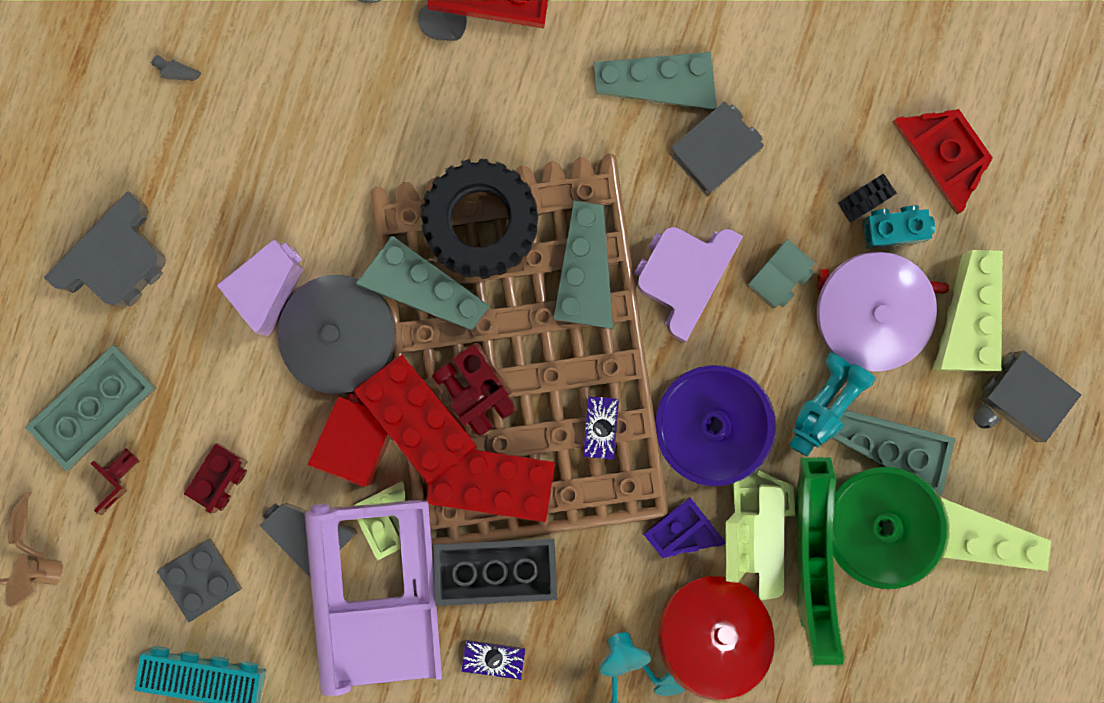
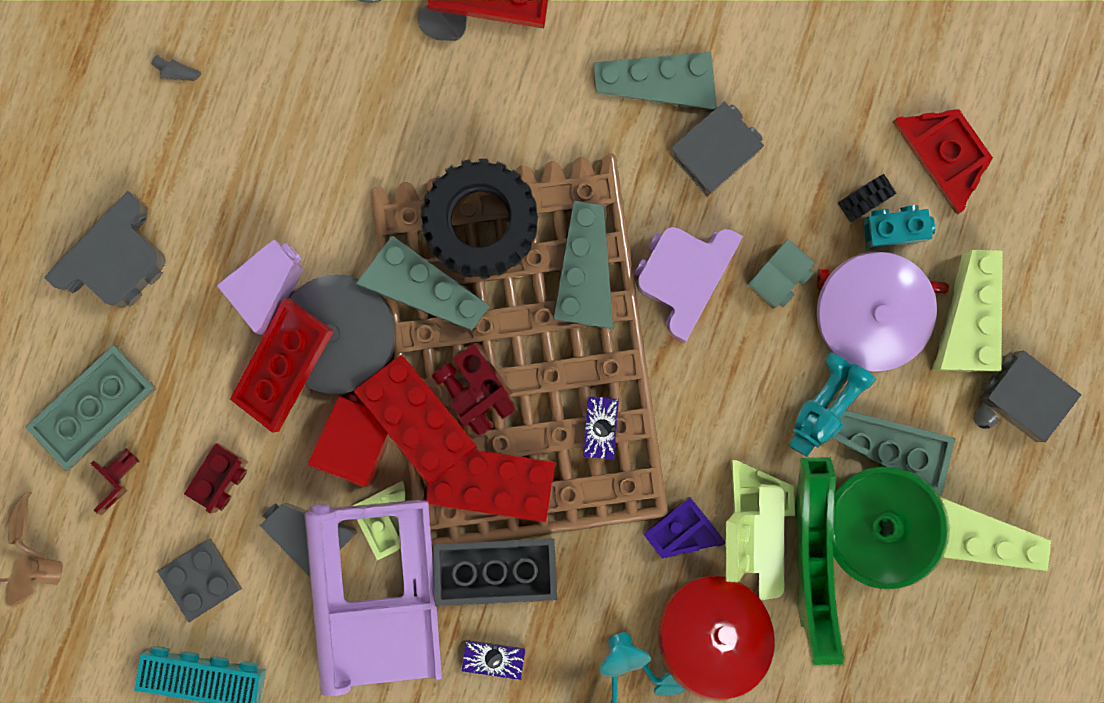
(281, 365): none -> red plate
(715, 425): dark purple dish -> none

